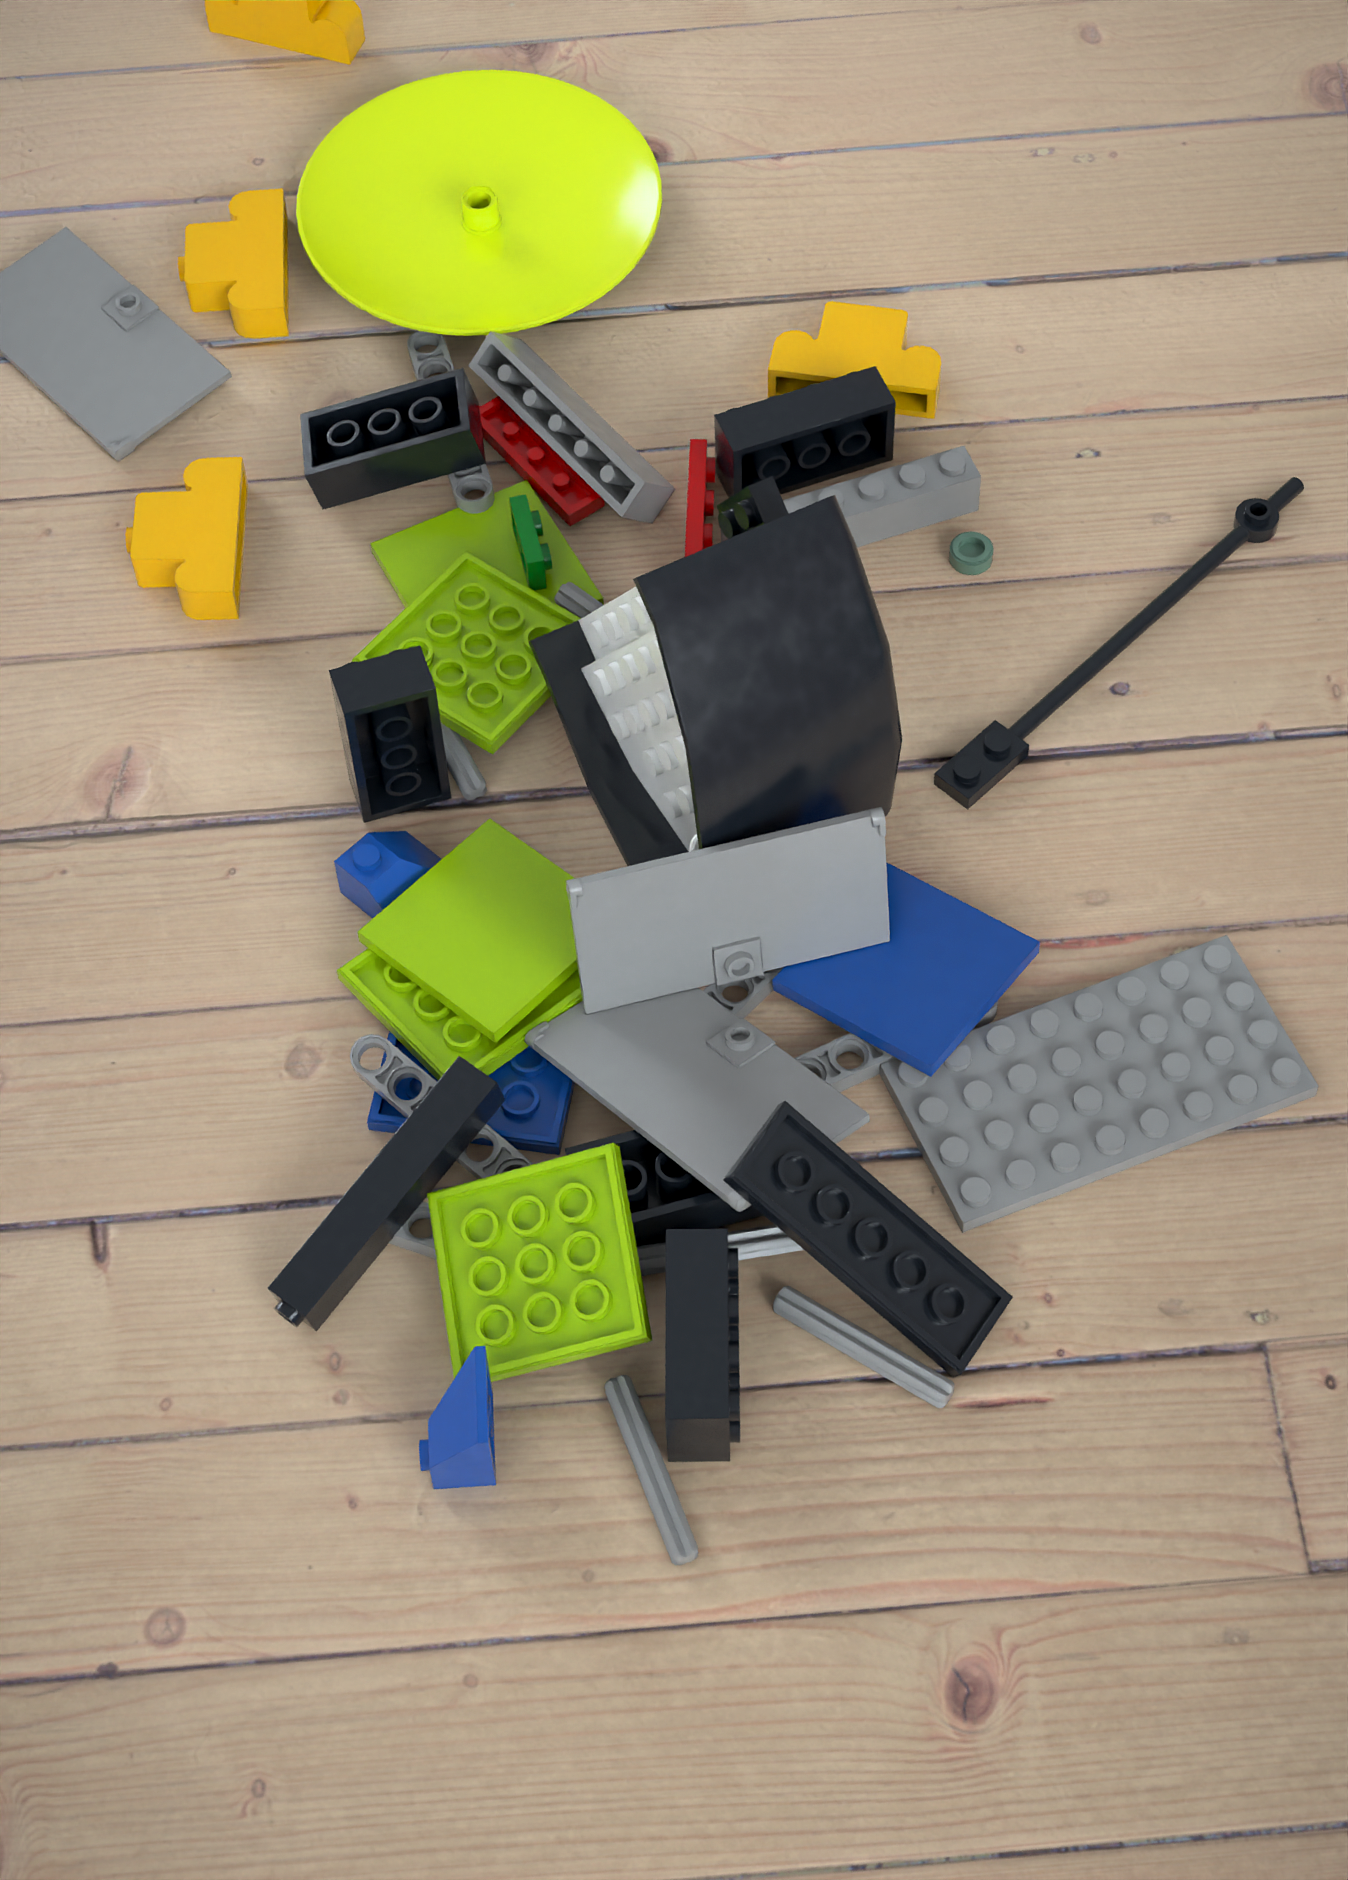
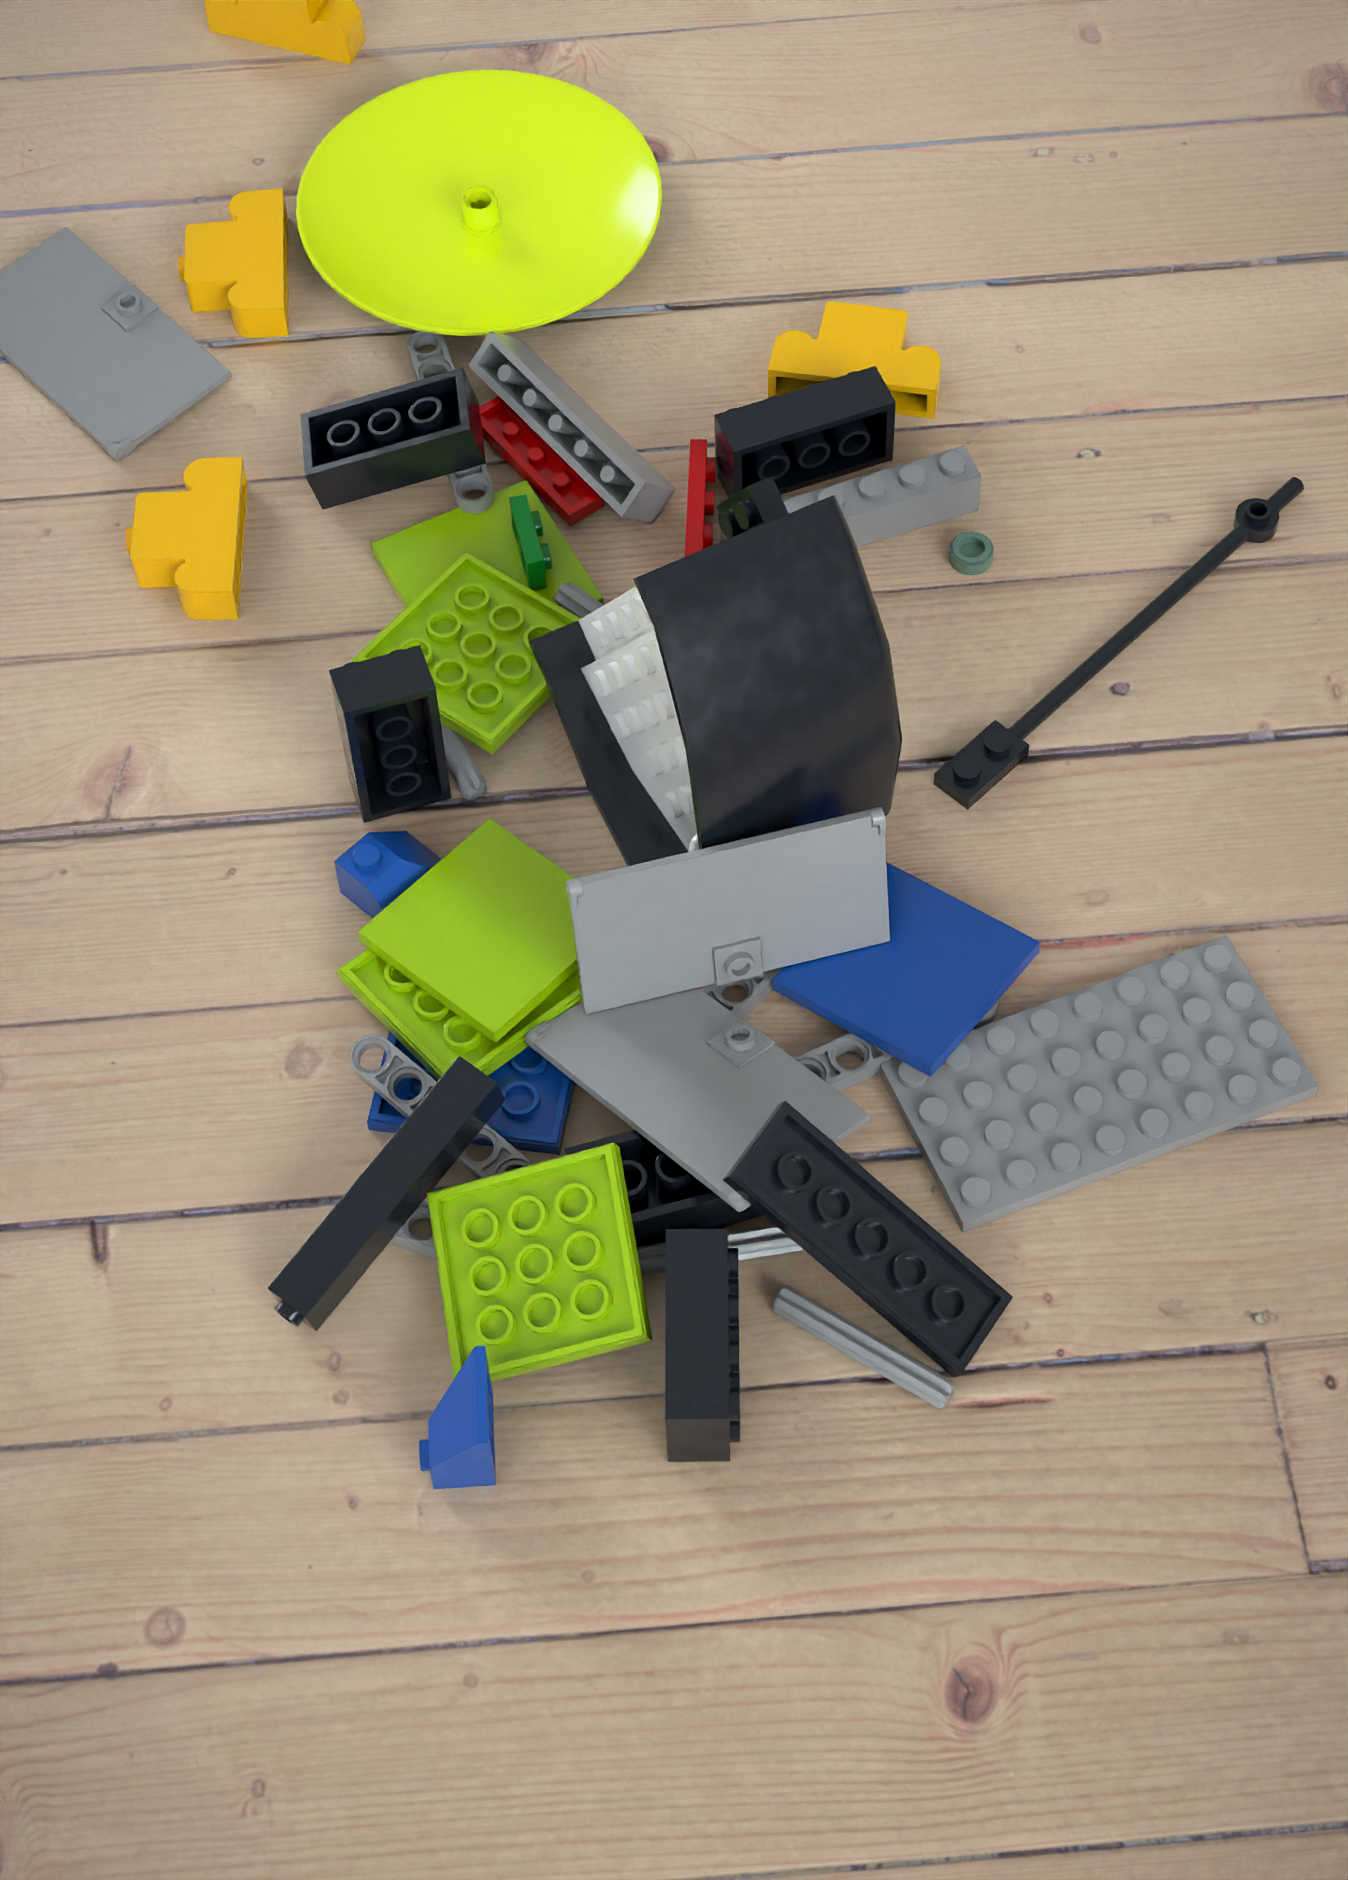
(651, 1470): light grey axle -> none

